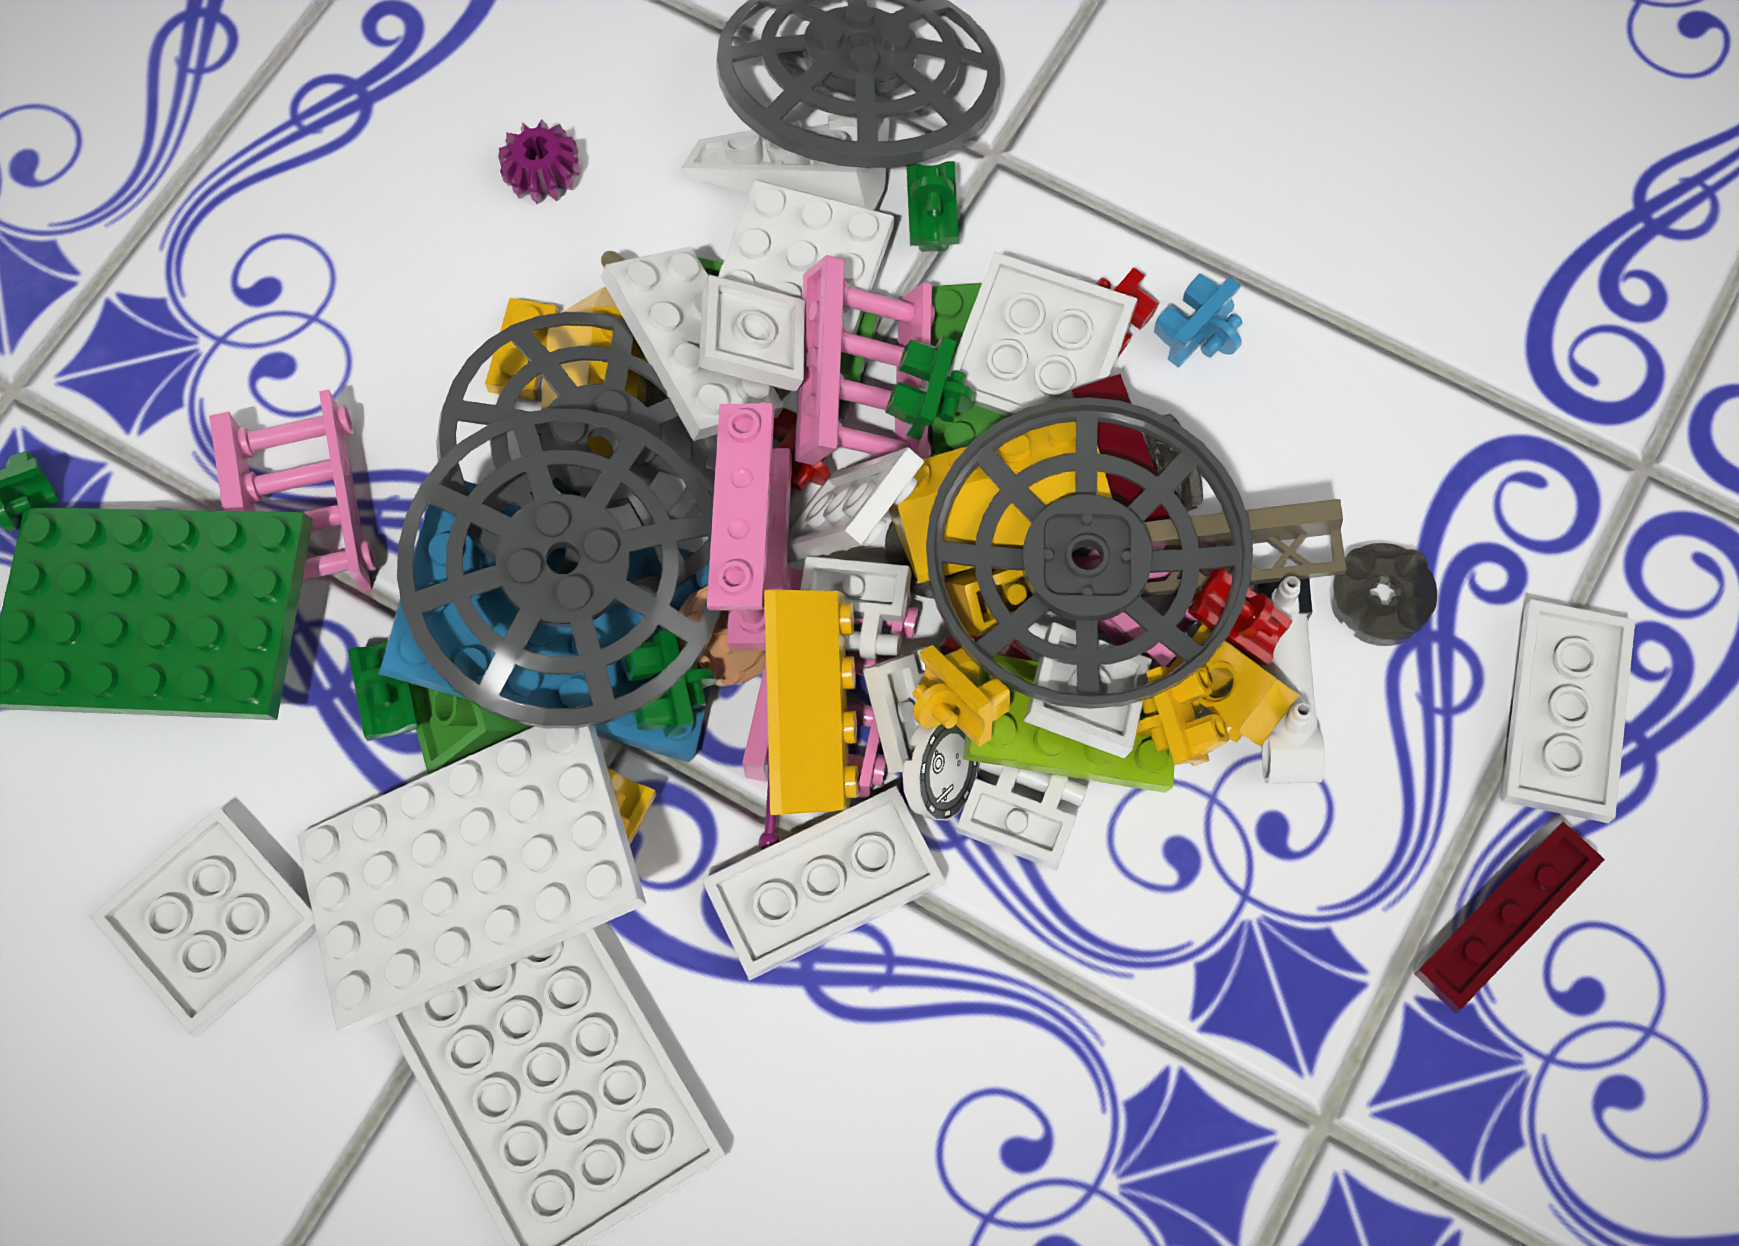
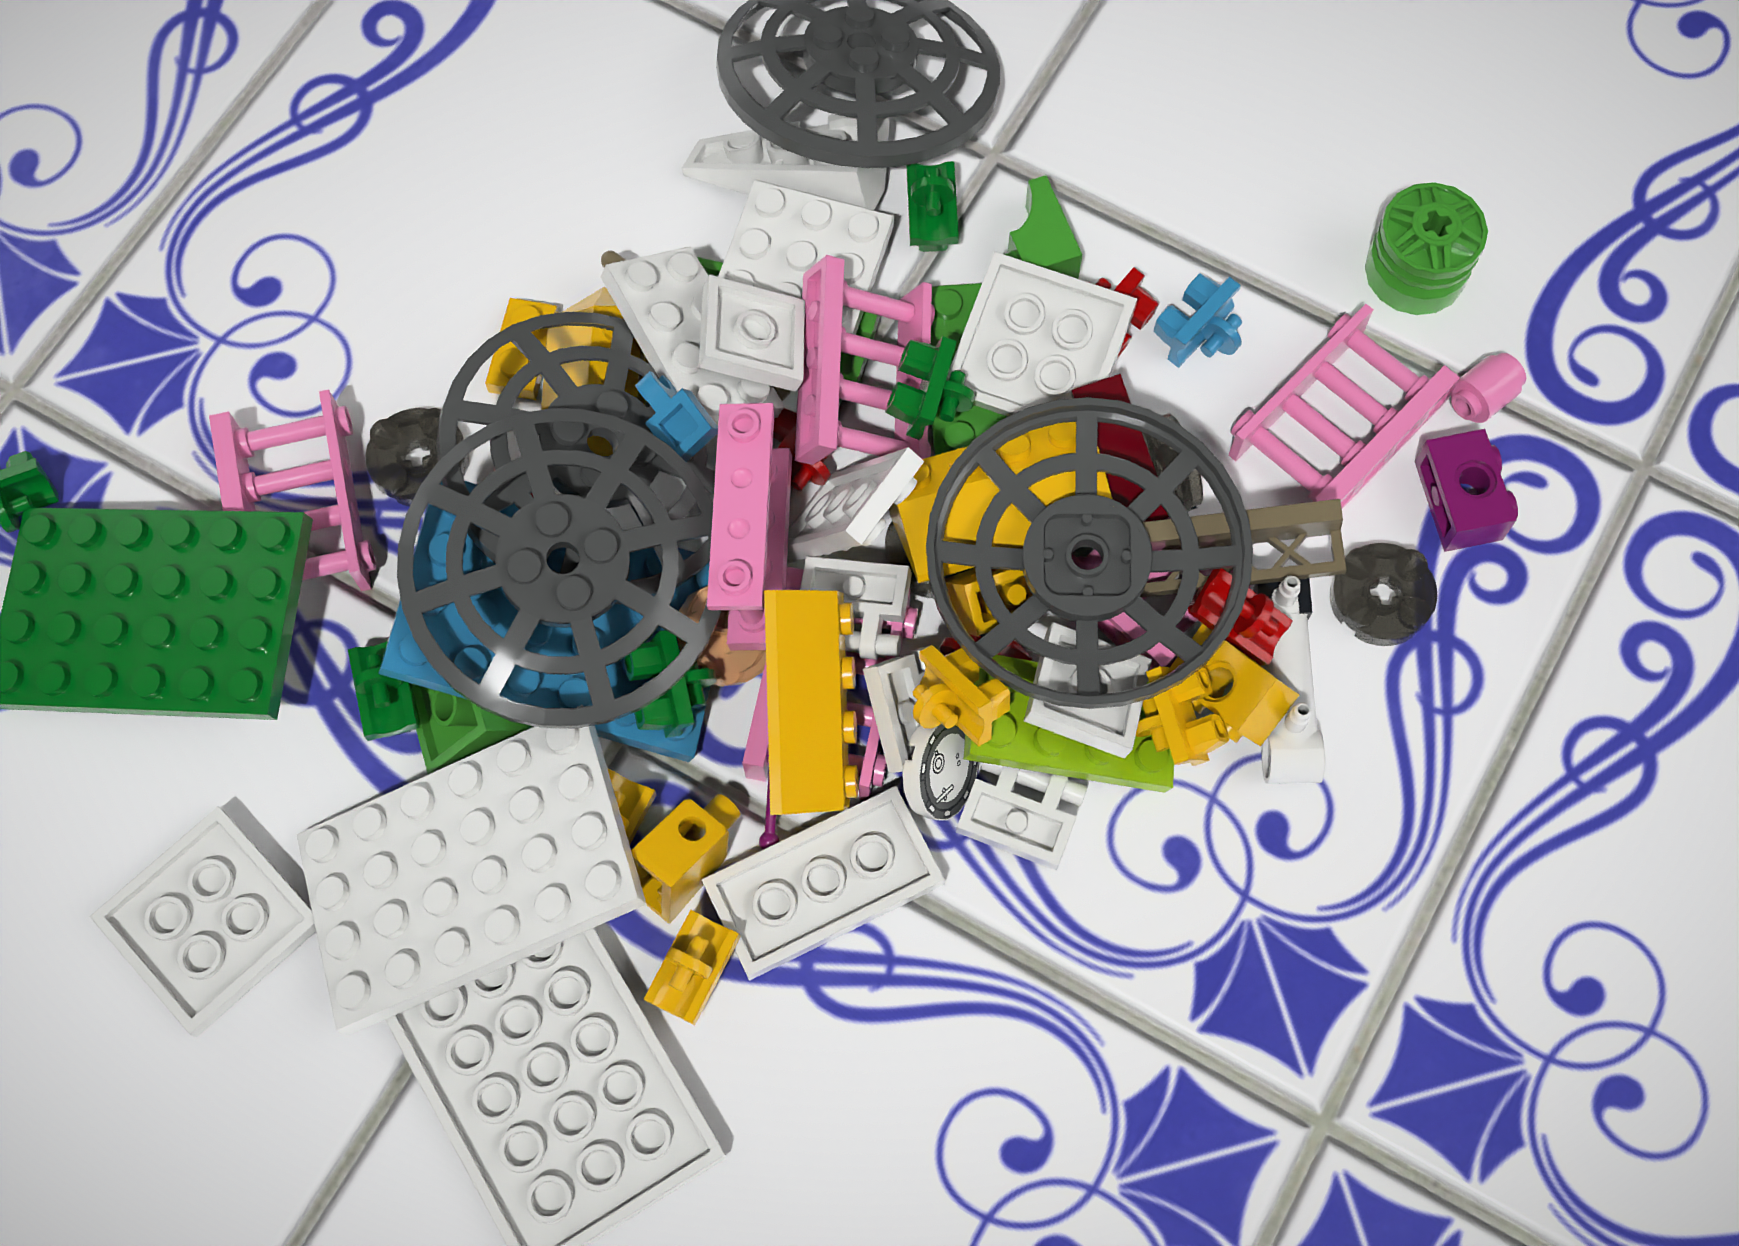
(395, 439): none -> clear smoke plate
(539, 161): magenta gear -> none
(678, 417): none -> dark azure plate
(682, 853): none -> yellow torso
(692, 967): none -> yellow hips
(1045, 235): none -> bright green arch
(1360, 460): none -> bright pink fence
(1426, 248): none -> bright green wheel
(1461, 517): none -> magenta brick
(1488, 387): none -> bright pink brick
(1509, 917): dark red plate -> none
(1569, 711): white plate -> none

